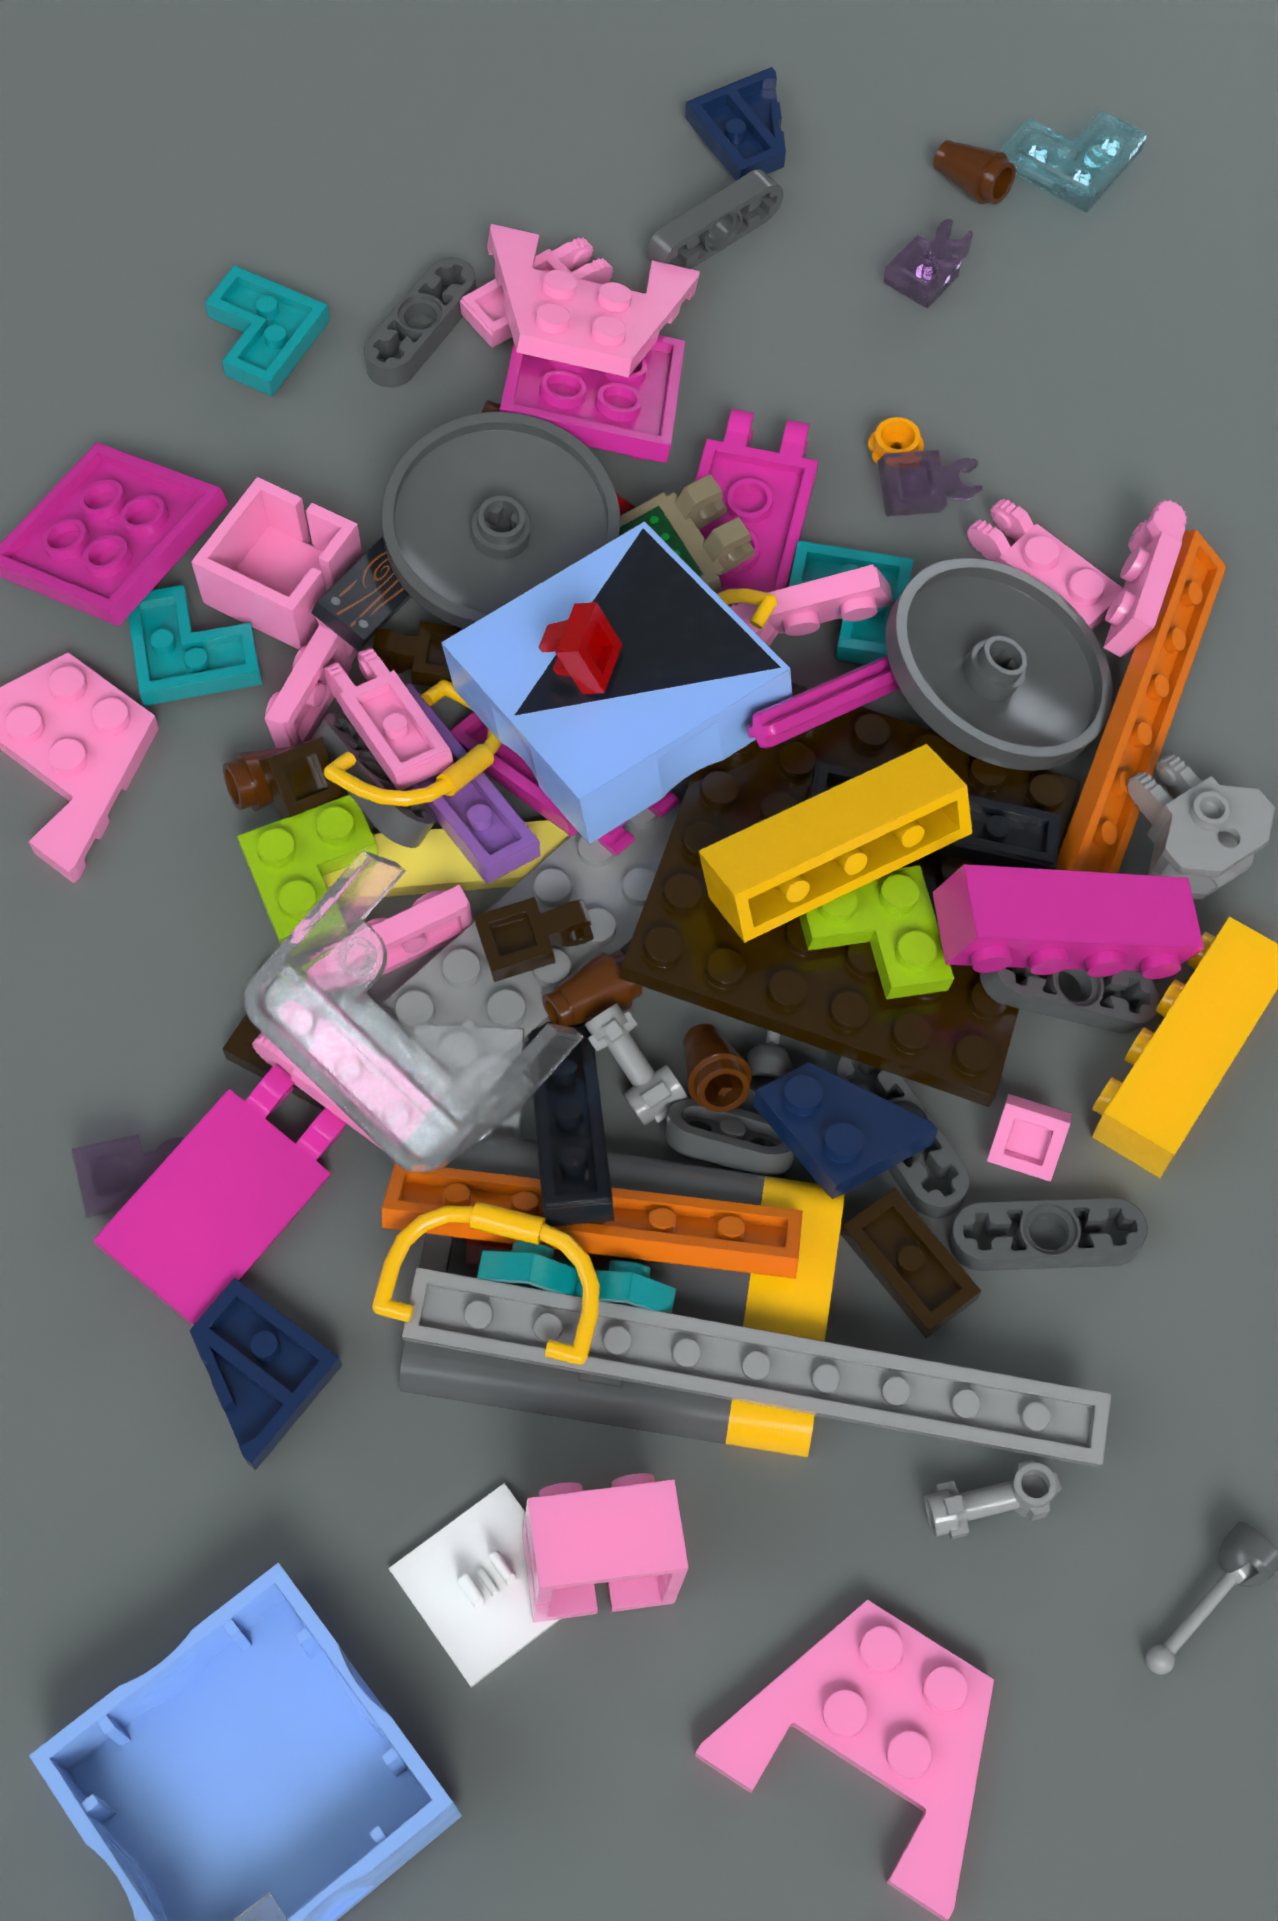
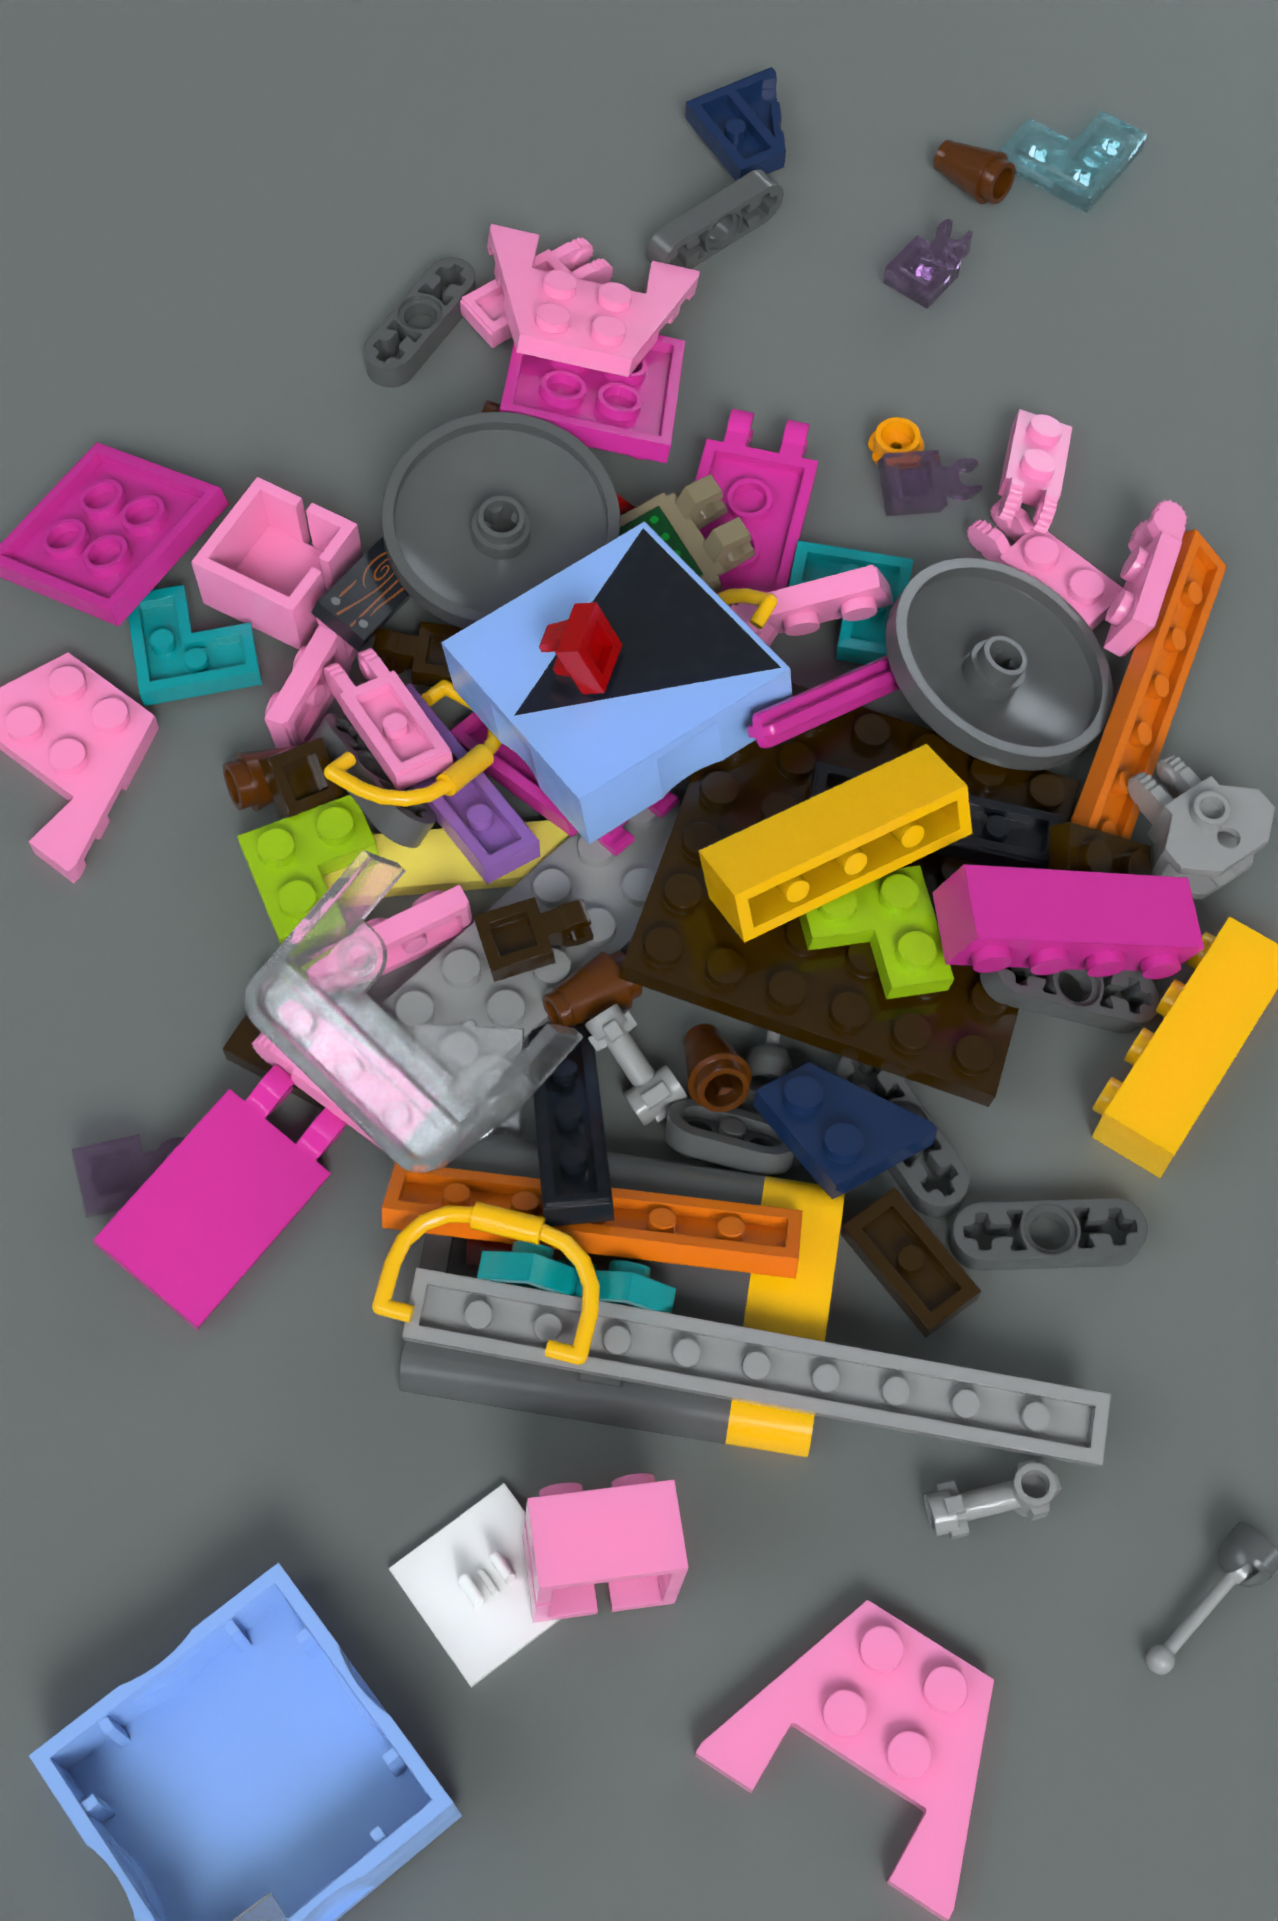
(260, 1367): dark blue wing -> none
(274, 323): teal plate -> none
(1029, 1137): bright pink plate -> none
(1034, 467): none -> bright pink hinge
(1091, 850): none -> dark brown plate

